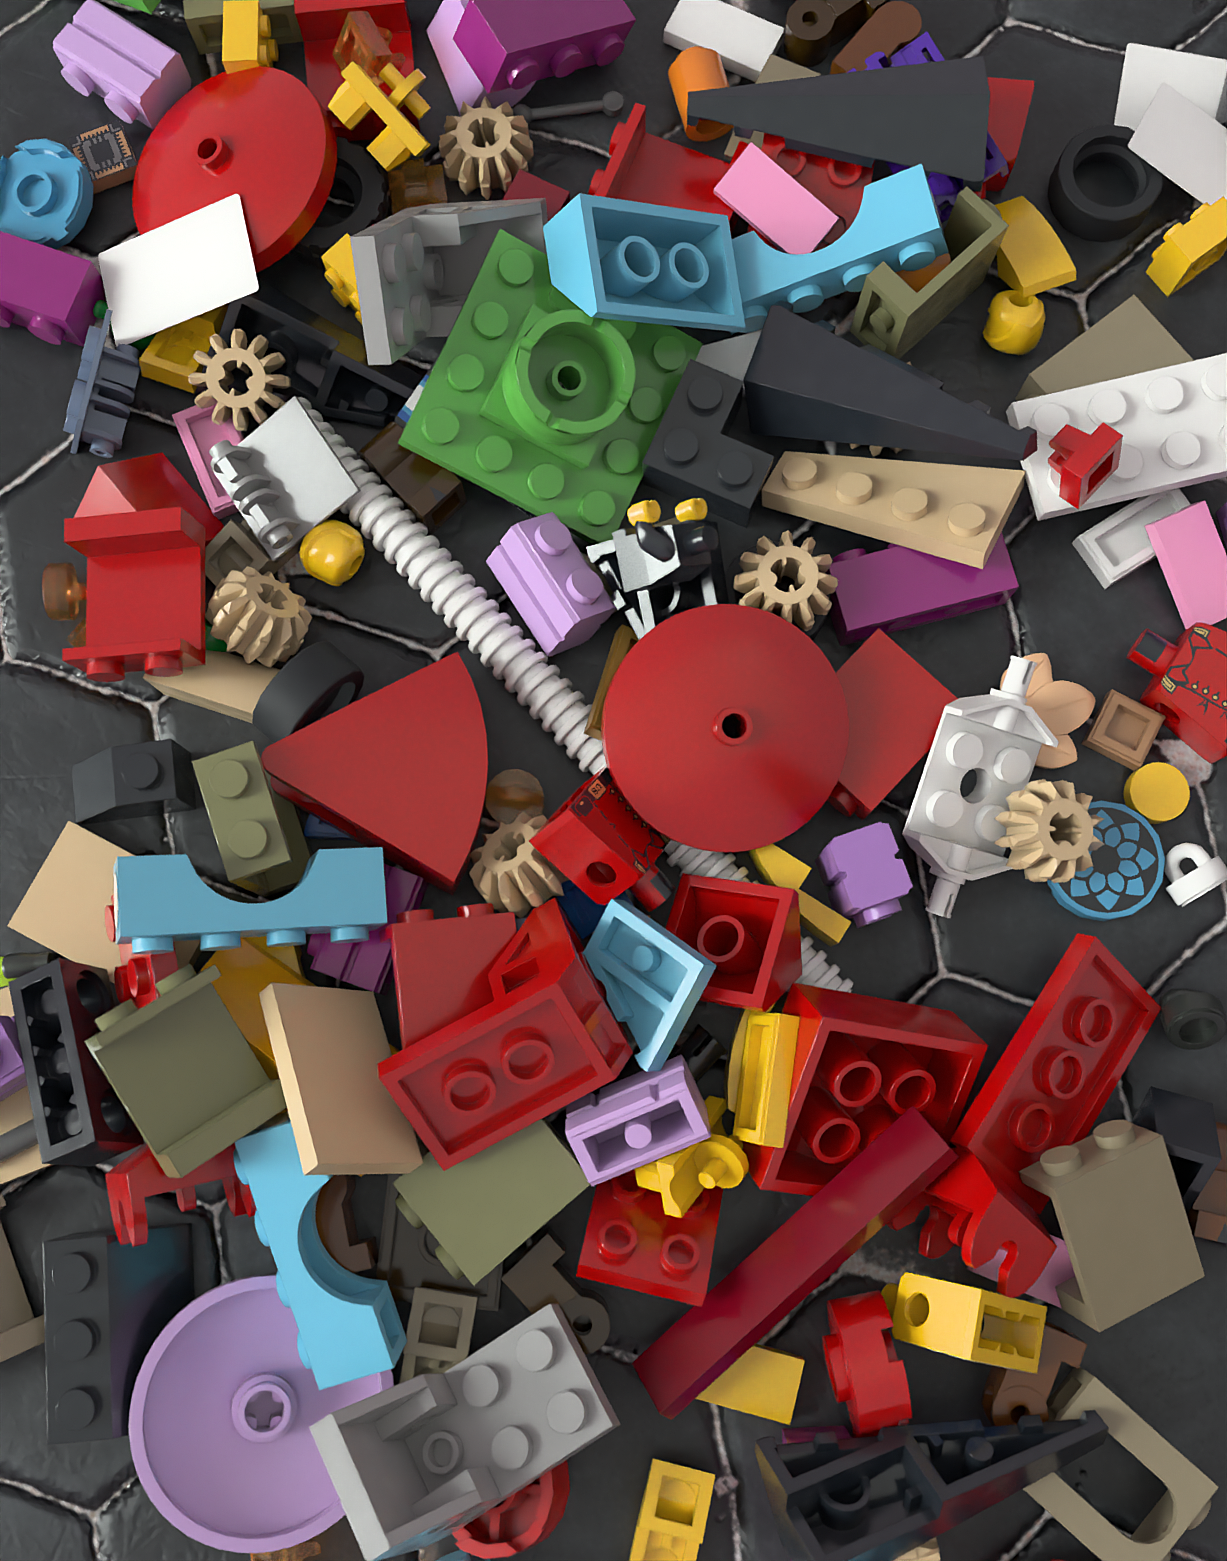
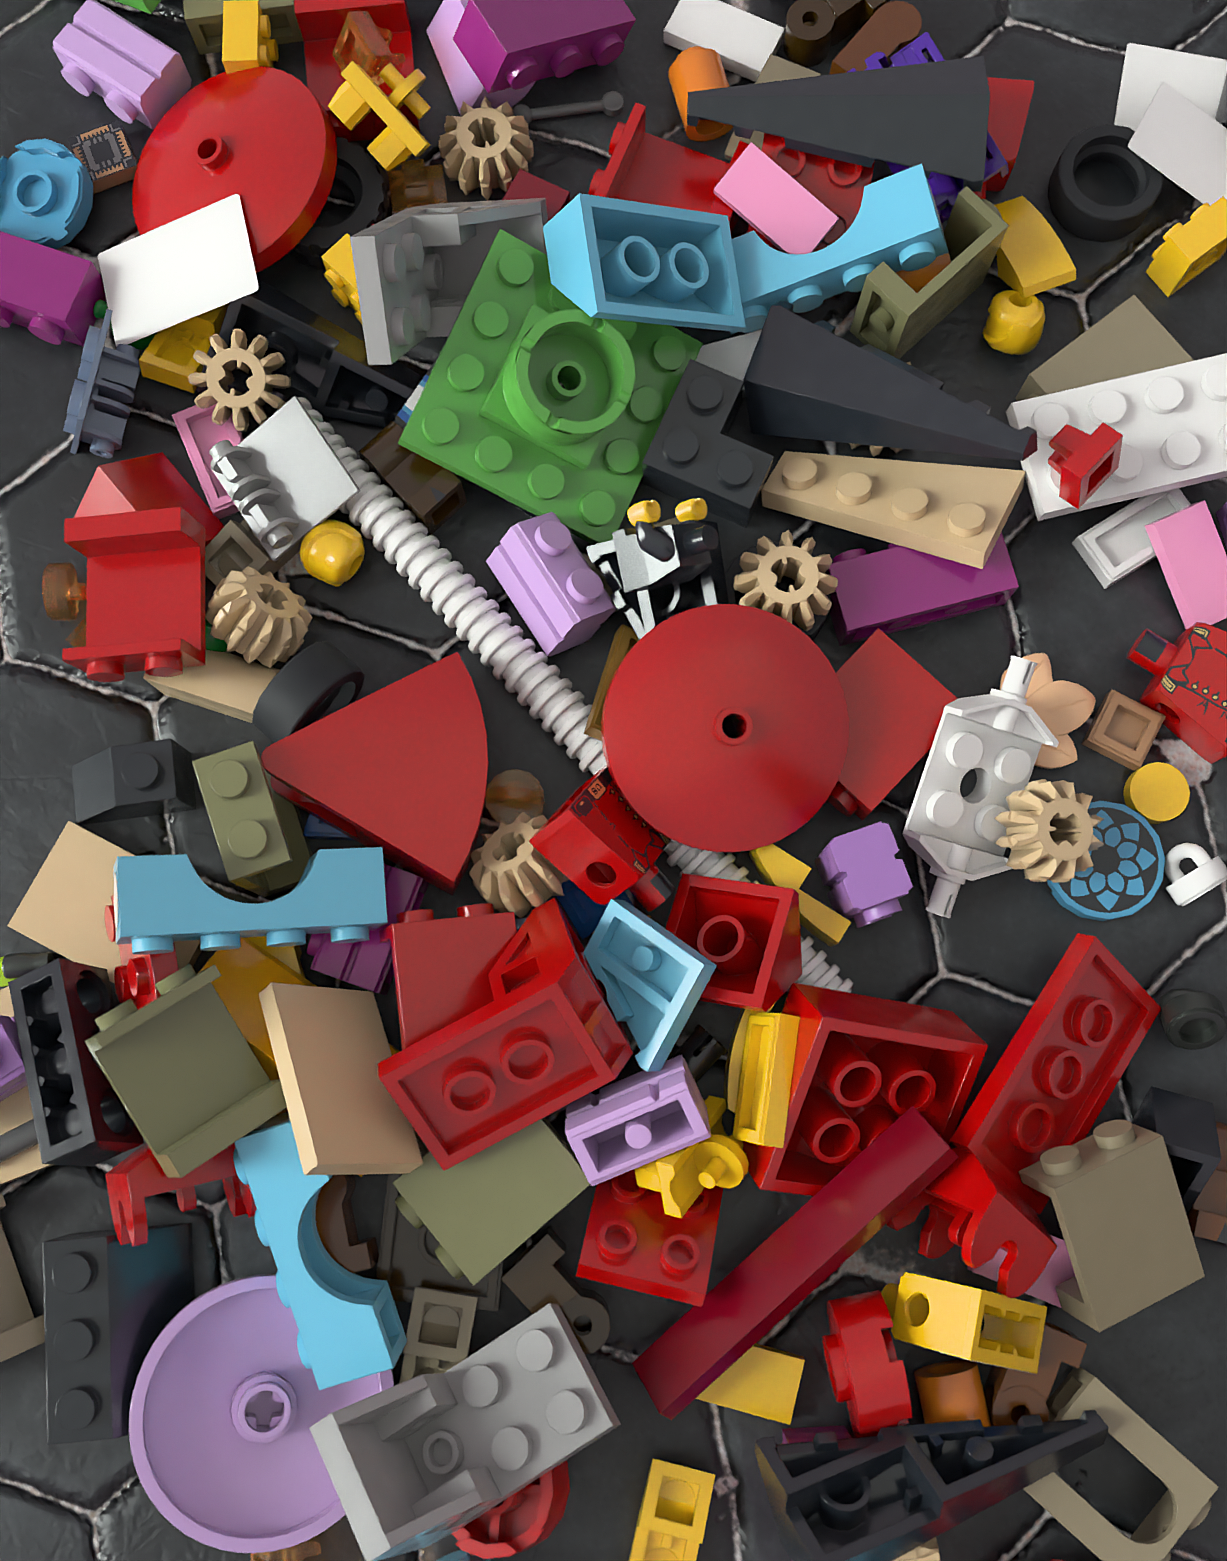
(952, 1392): none -> orange brick

